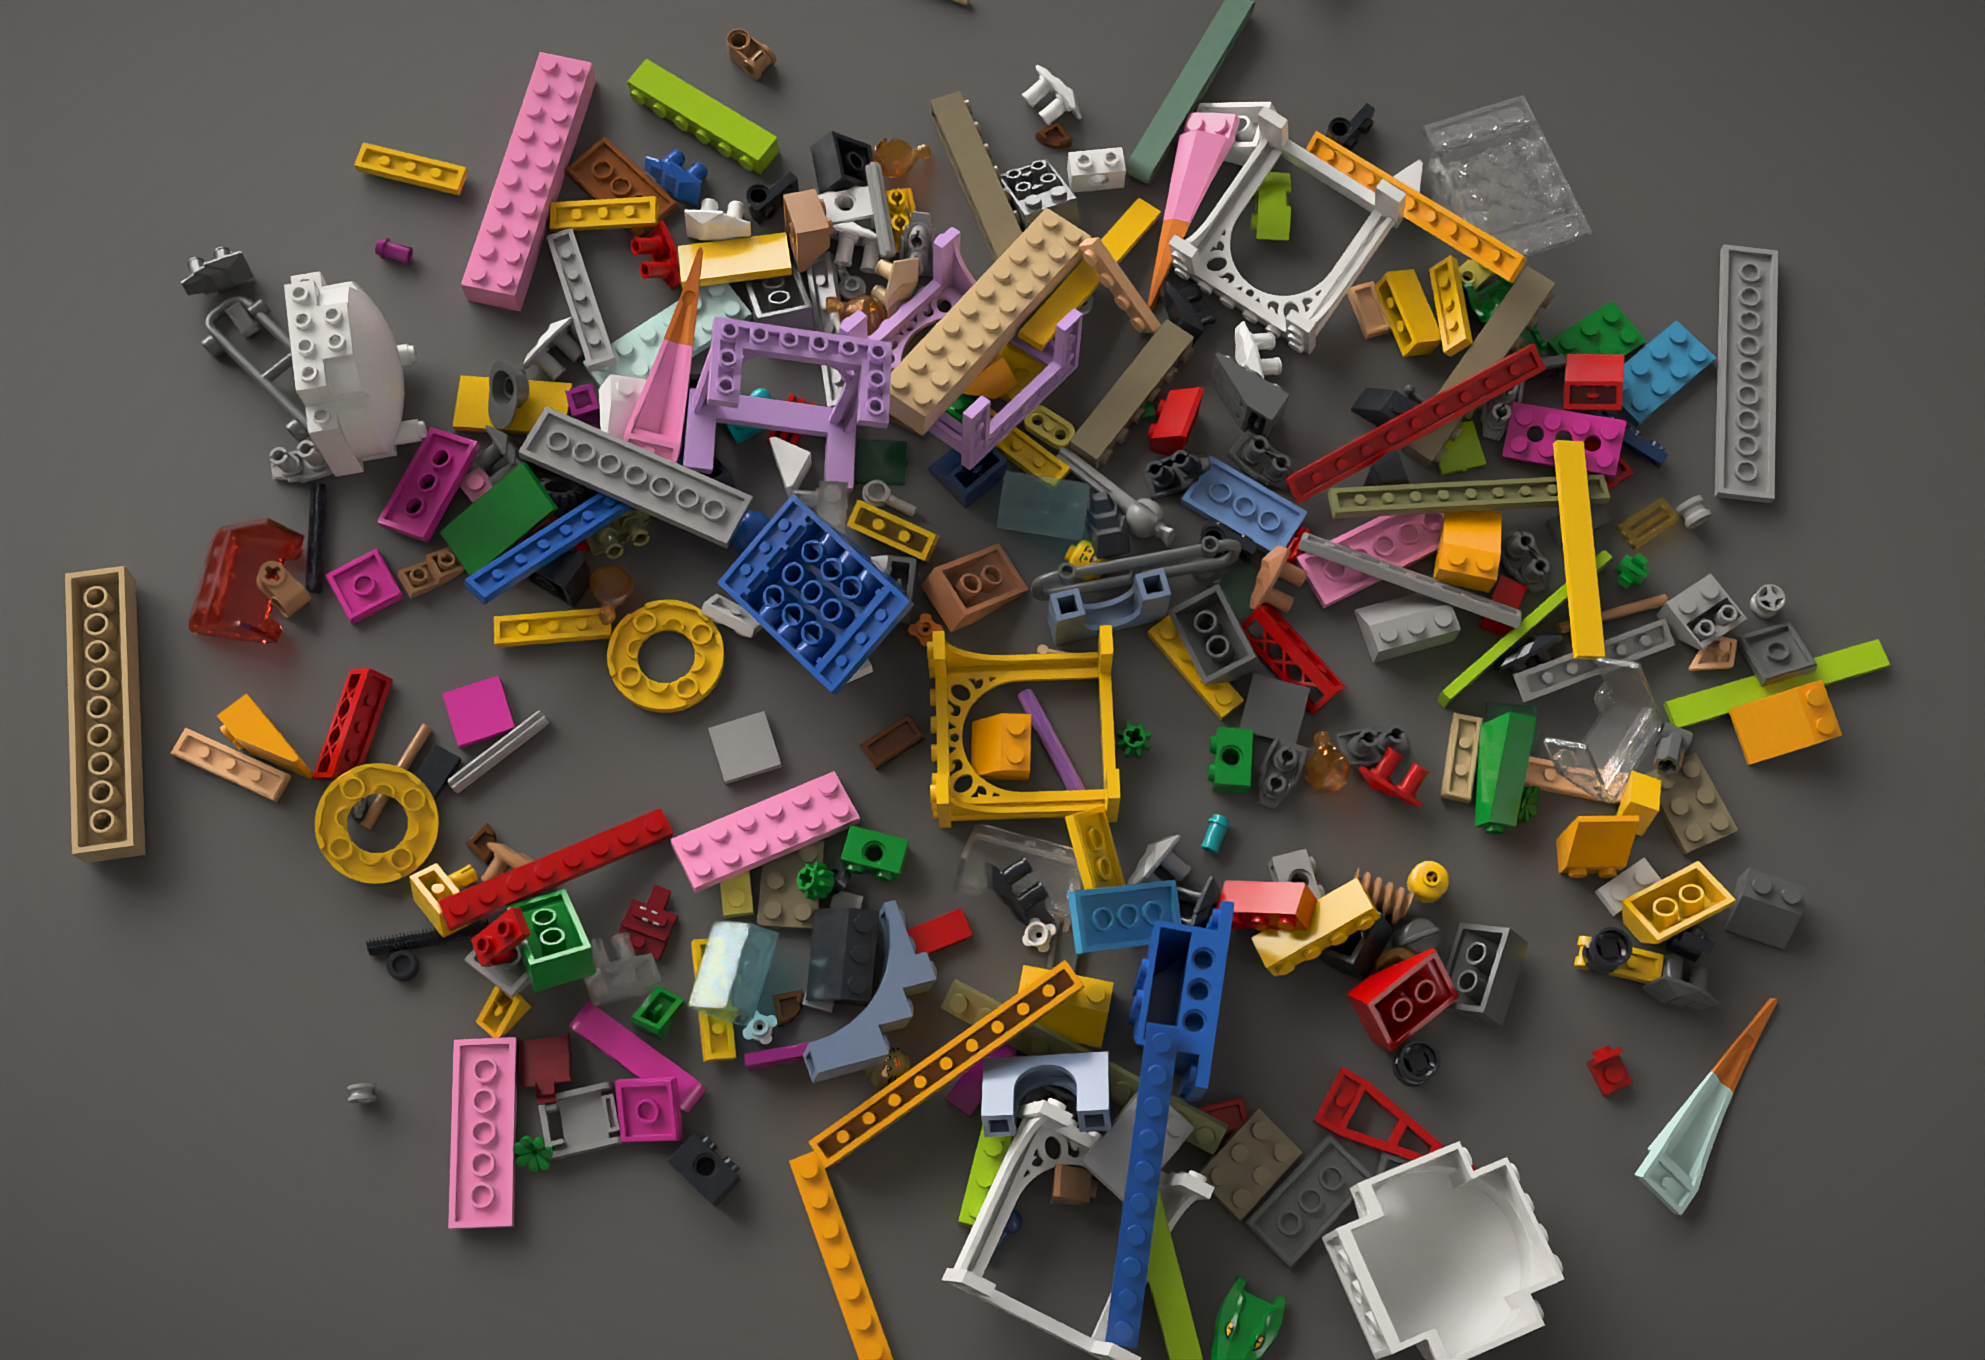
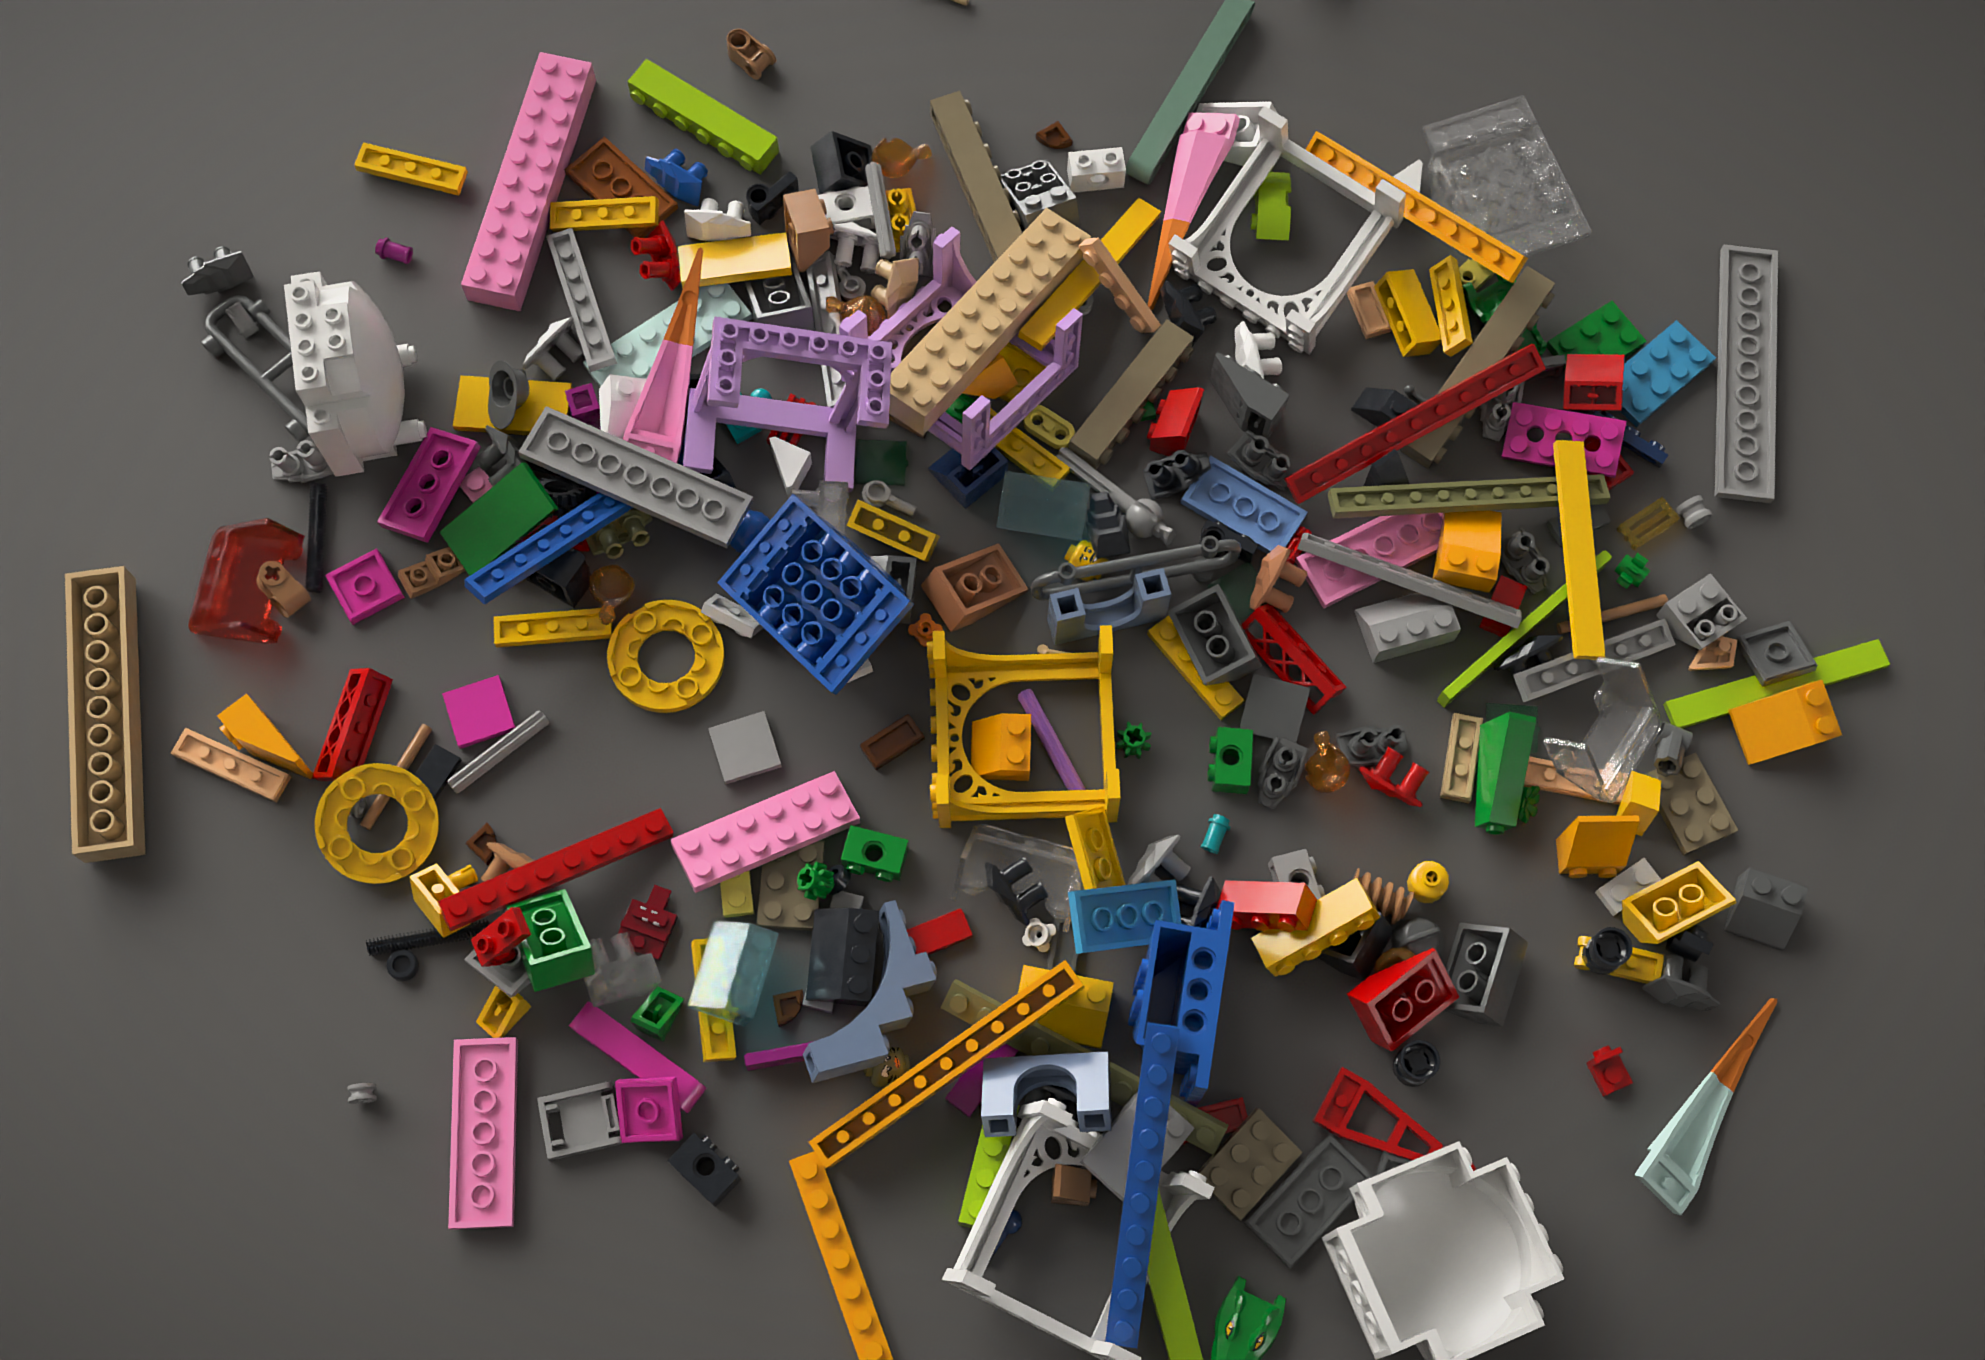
(533, 1153): green plant -> none
(544, 1064): dark red piece -> none
(764, 1035): white plate -> none
(1064, 101): white connector -> none
(1352, 129): black plate -> none
(1464, 452): lime piece -> none
(1770, 594): light grey wheel -> none

